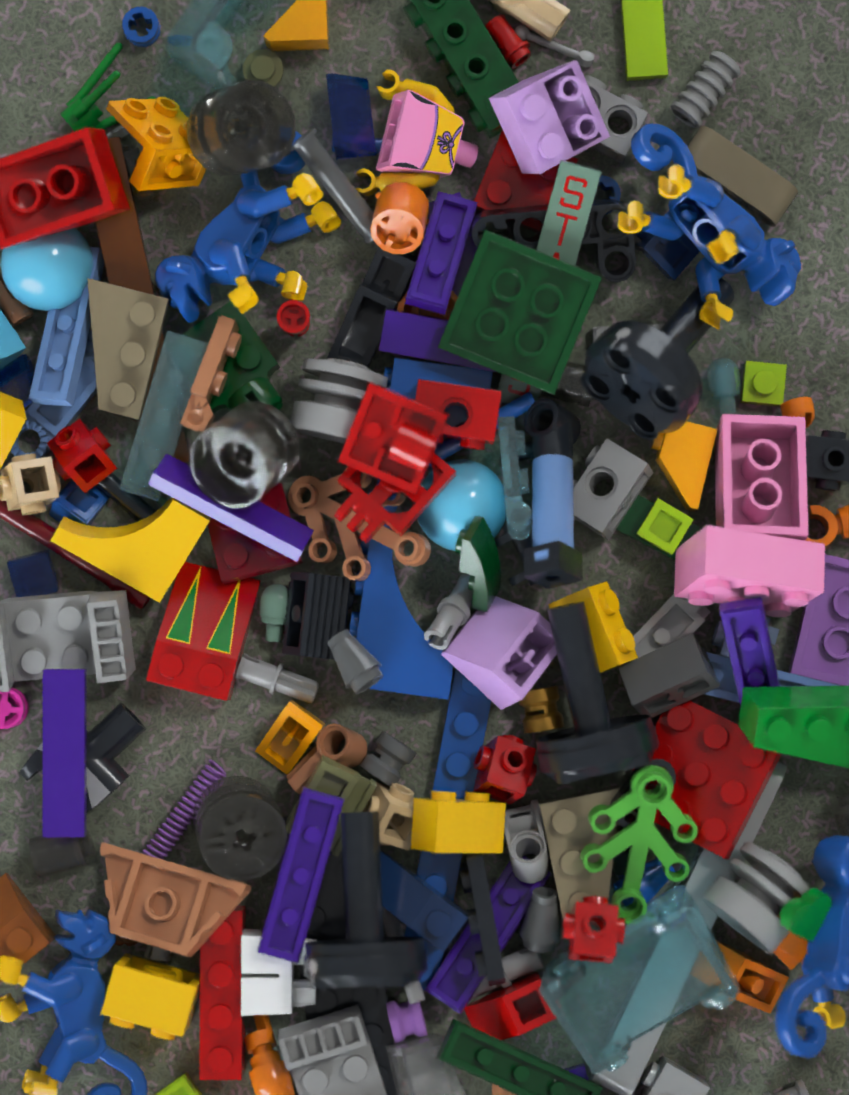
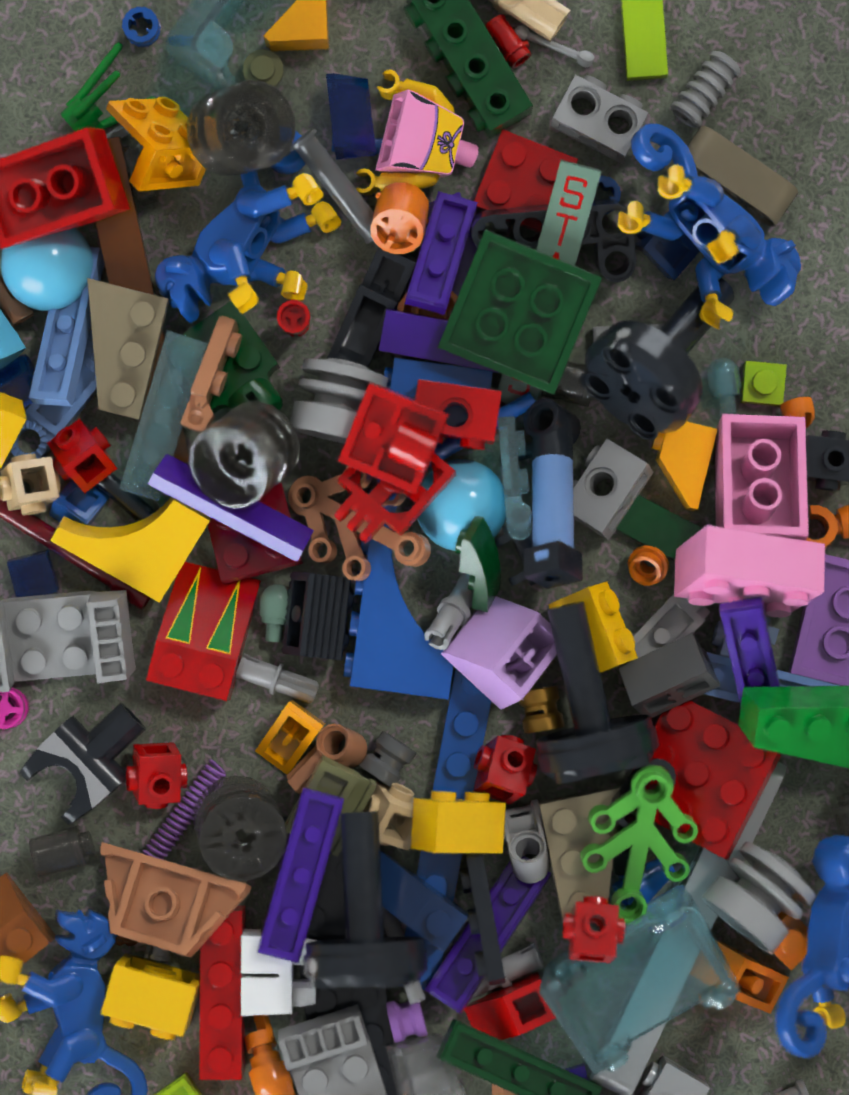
(64, 753): dark purple tile -> none
(156, 774): none -> red brick
(355, 662): dark grey cone -> none
(541, 922): dark grey cone -> none
(549, 118): lavender slope -> none
(643, 573): none -> orange plate
(664, 526): lime plate -> none
(806, 914): green tile -> none

